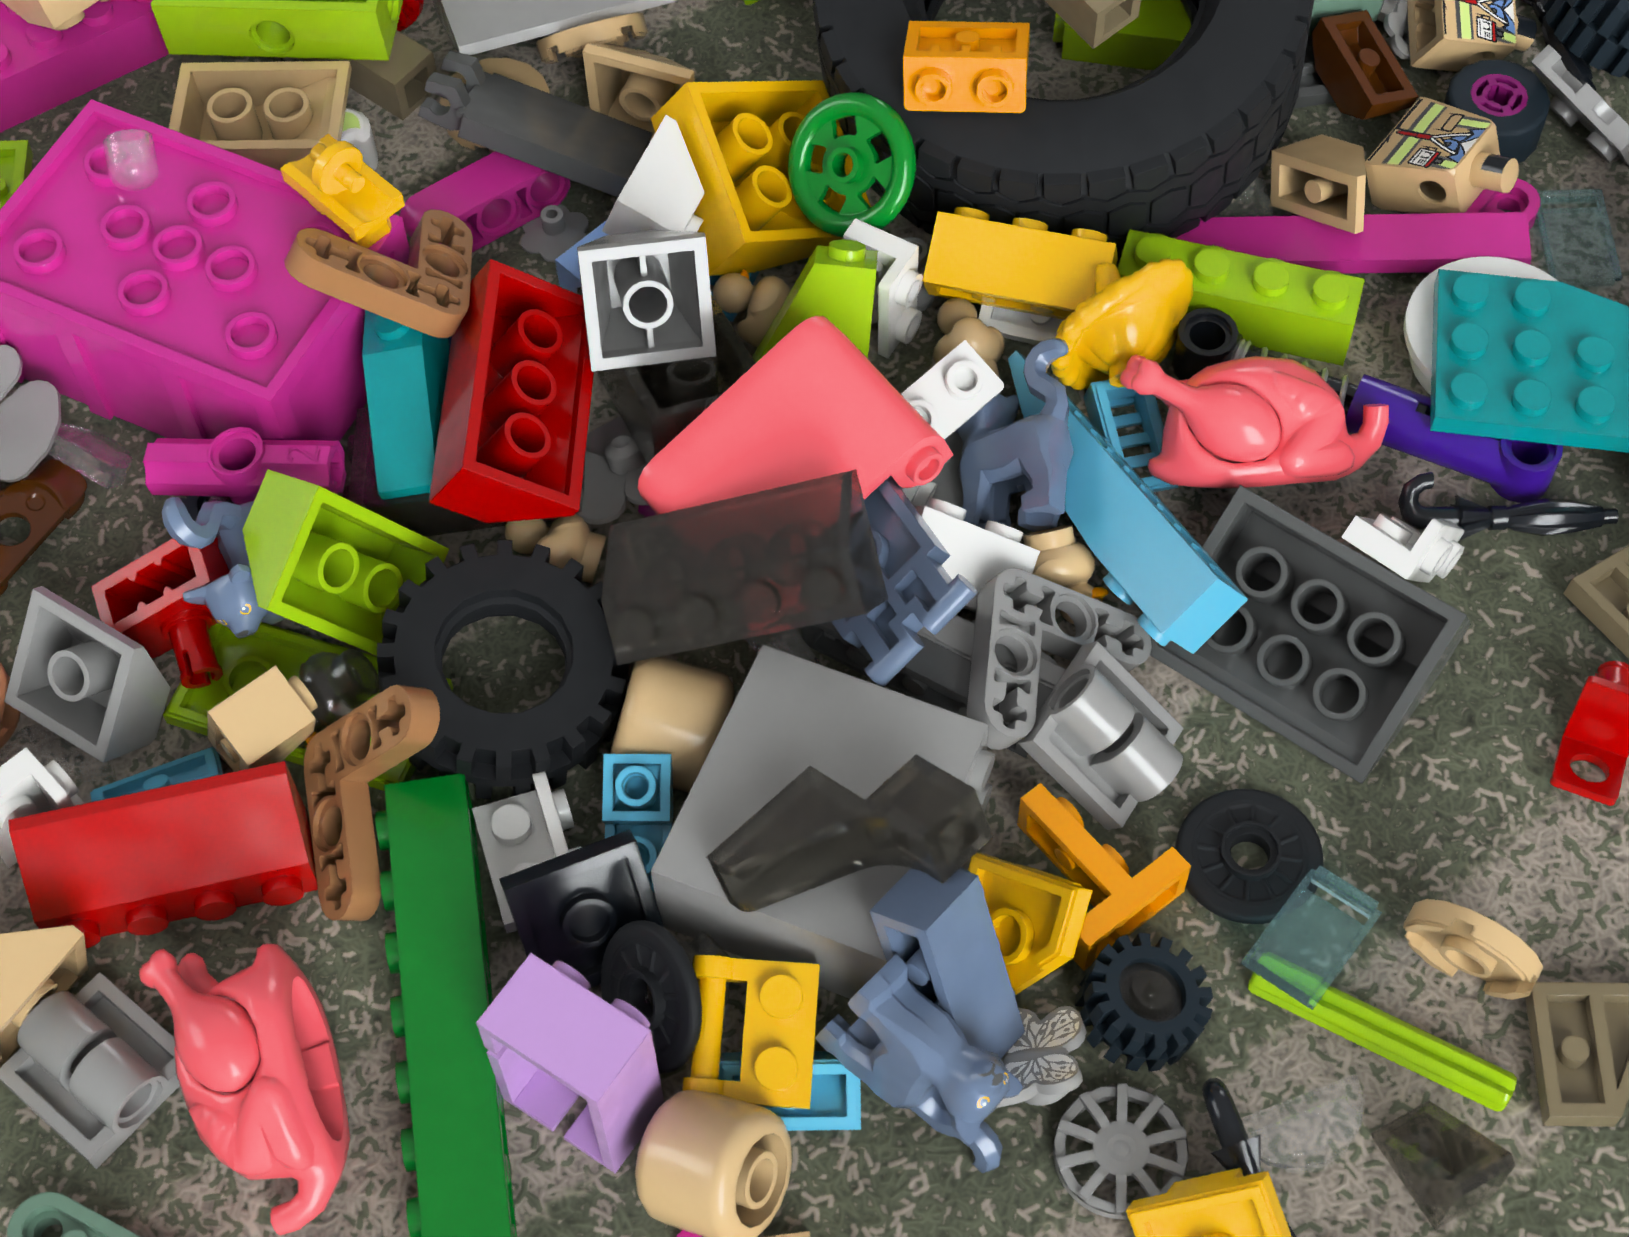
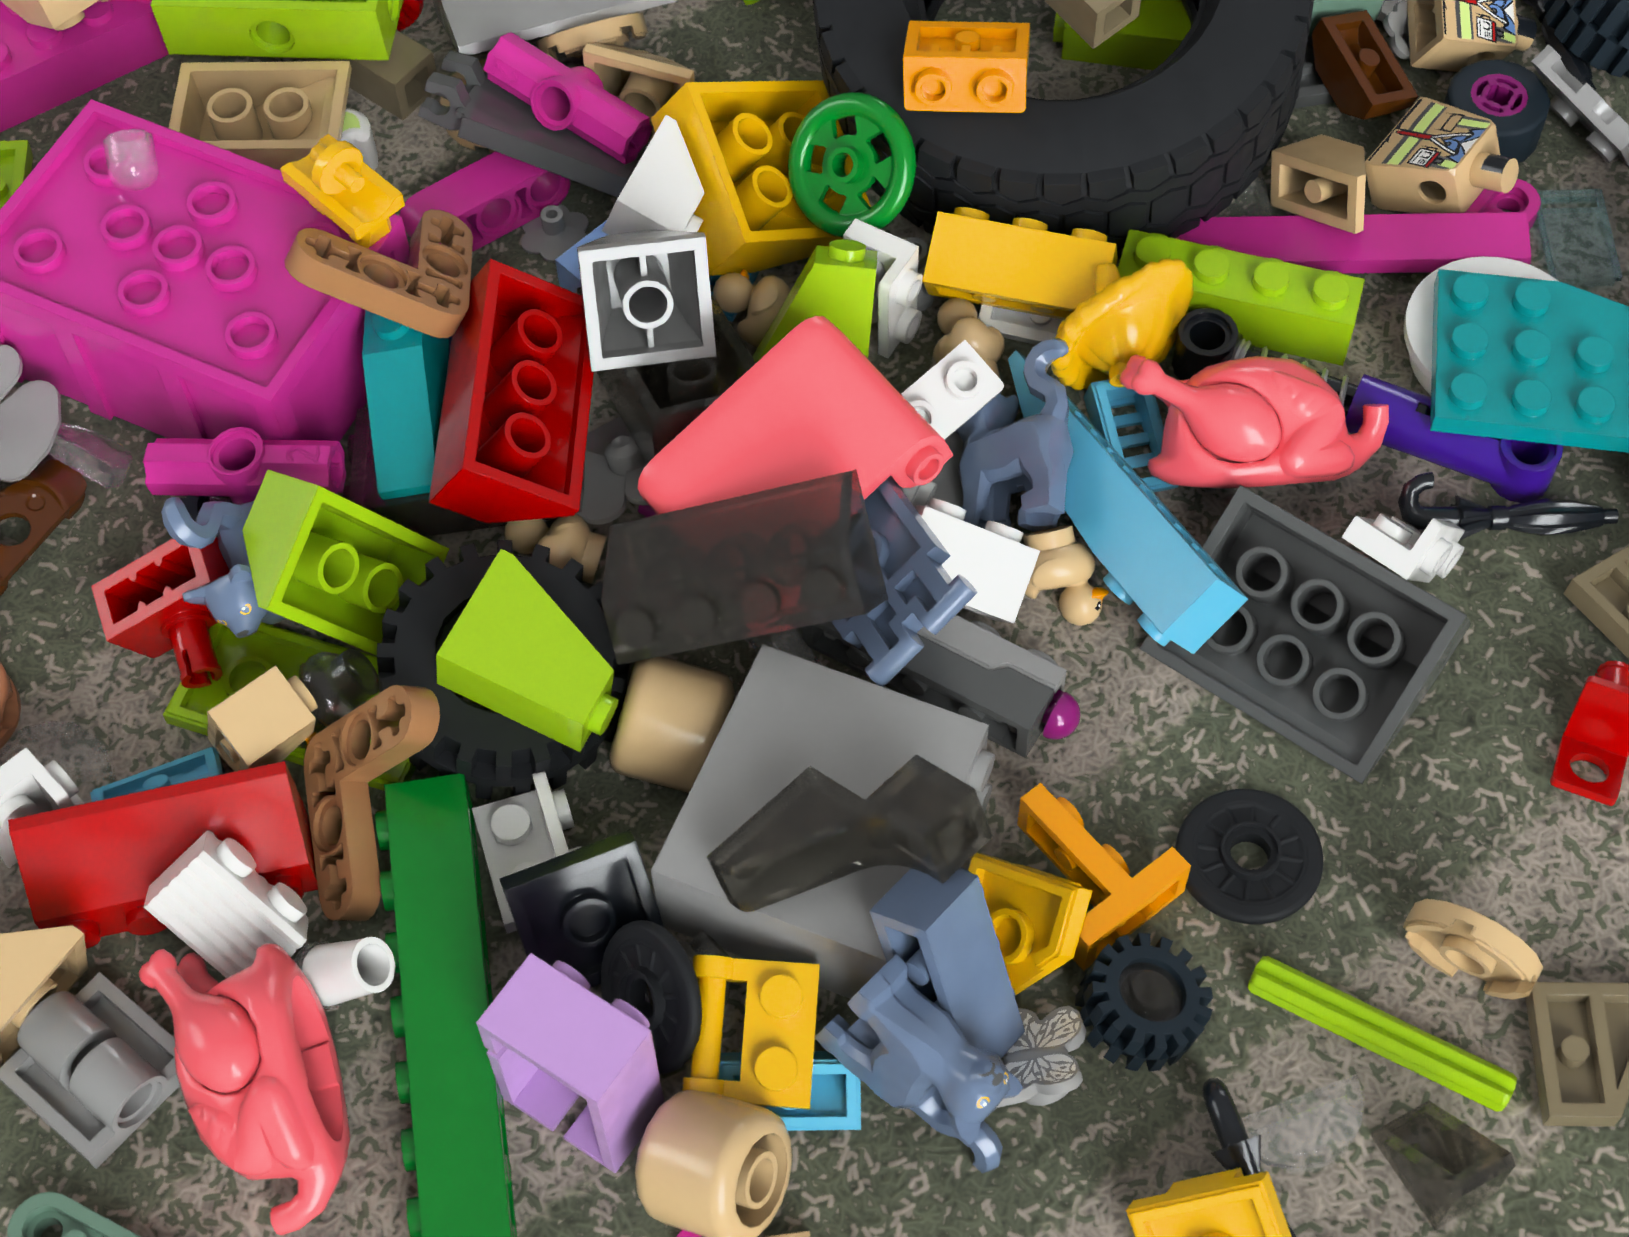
(85, 680): light grey slope -> none
(224, 906): none -> white brick
(346, 969): none -> white piece
(527, 658): none -> lime slope
(587, 110): none -> dark pink piece
(639, 799): medium azure slope -> none
(1025, 635): light grey beam -> none
(1105, 737): light grey plate -> none
(1118, 1148): light grey wheel -> none
(1312, 938): clear light blue piece -> none

